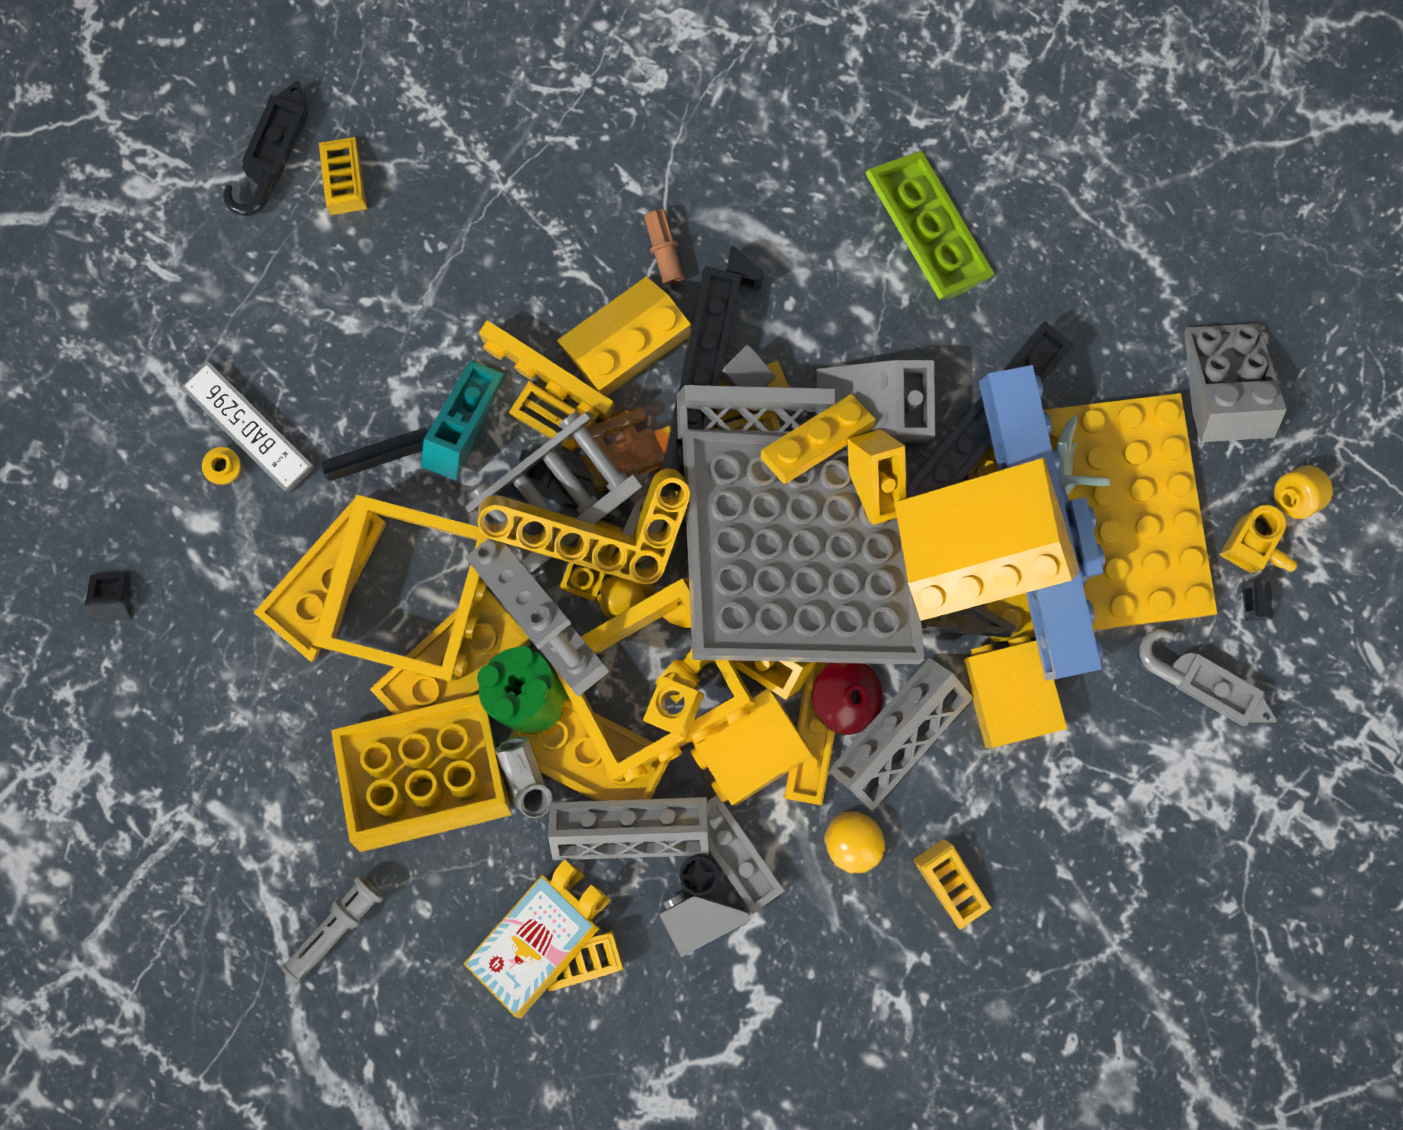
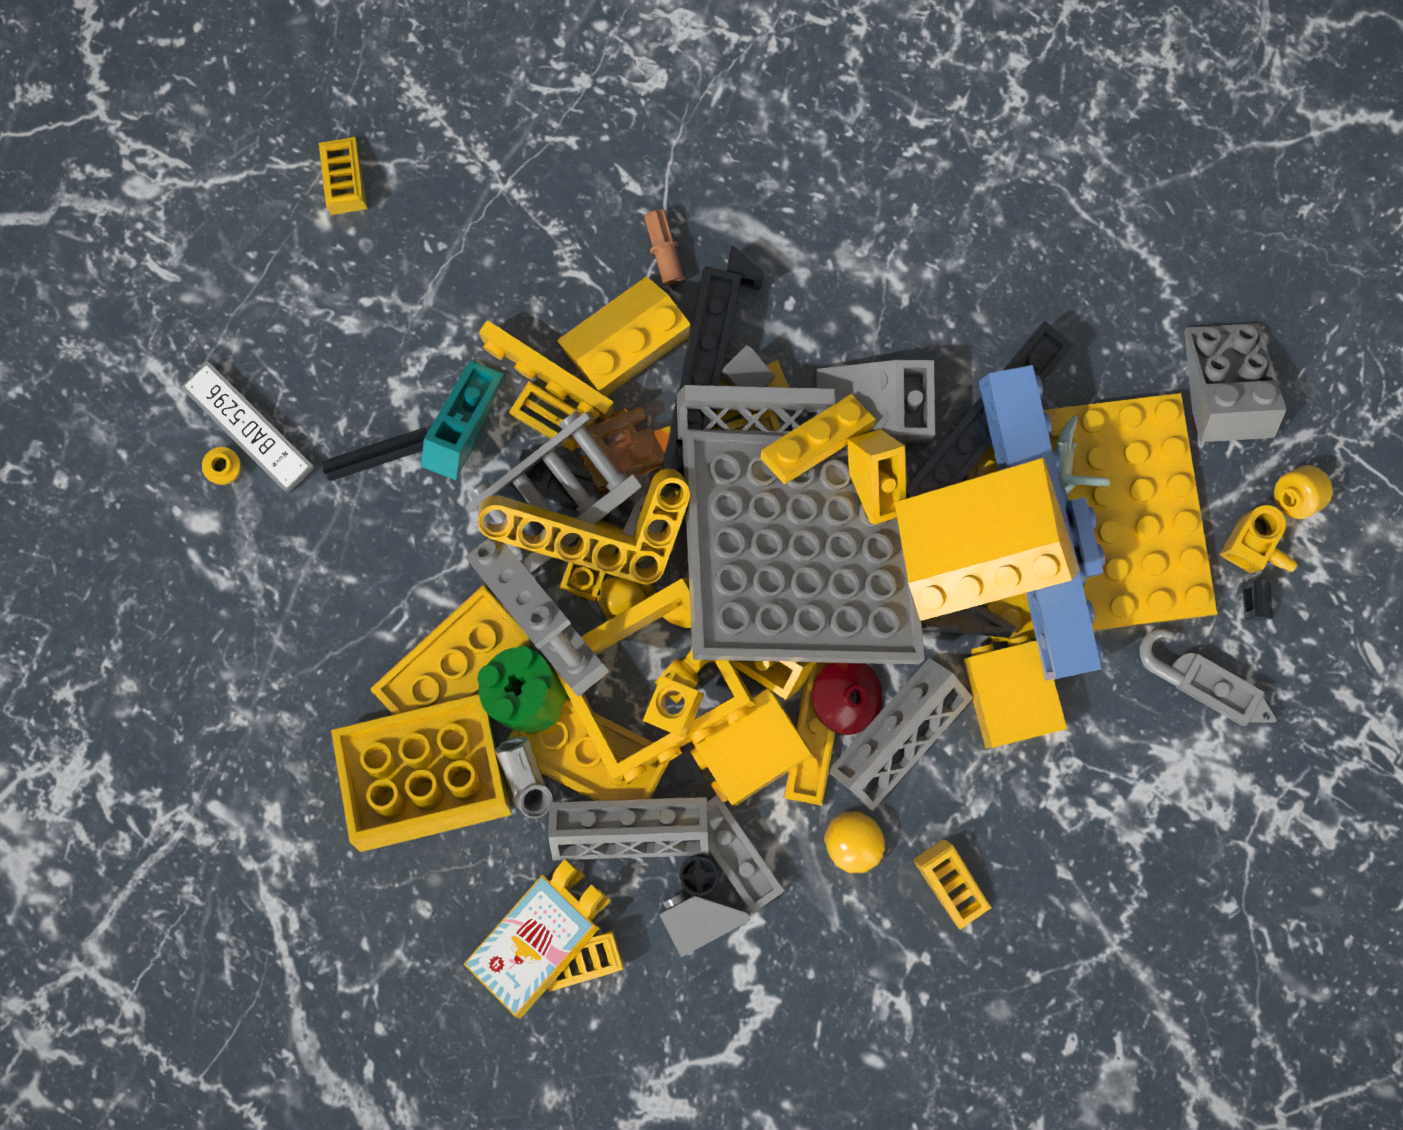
(109, 597): black slope -> none
(270, 148): black plate -> none
(299, 598): yellow wing -> none
(344, 915): light grey pin -> none
(345, 572): yellow window -> none
(930, 225): lime slope -> none

